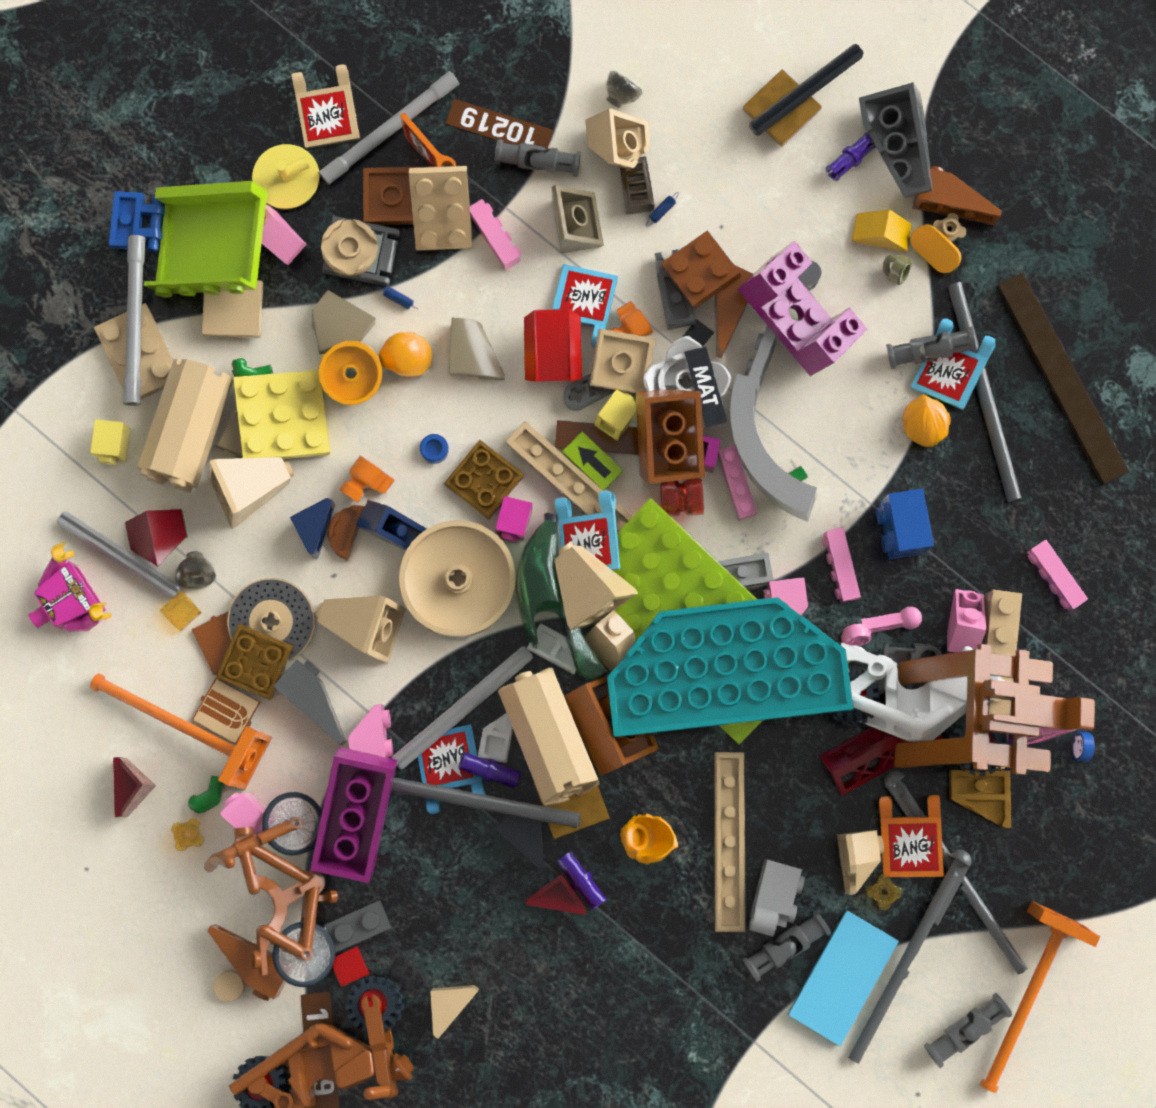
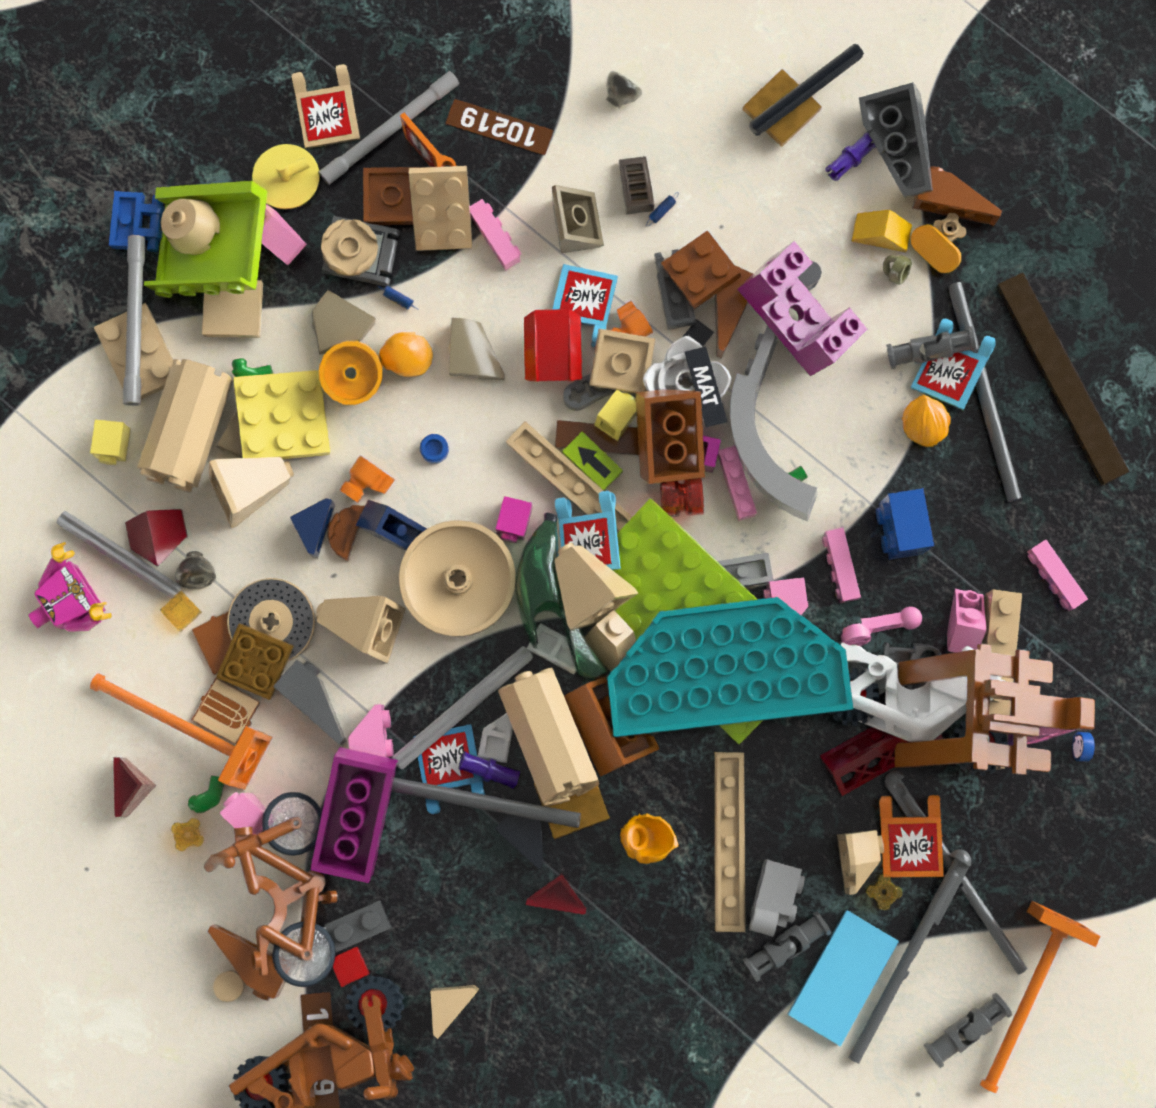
(190, 225): none -> tan cone
(484, 479): pearl gold tile -> none
(549, 160): dark grey piece -> none
(581, 880): dark purple pin -> none
(618, 137): tan slope -> none
(983, 795): pearl gold wing -> none

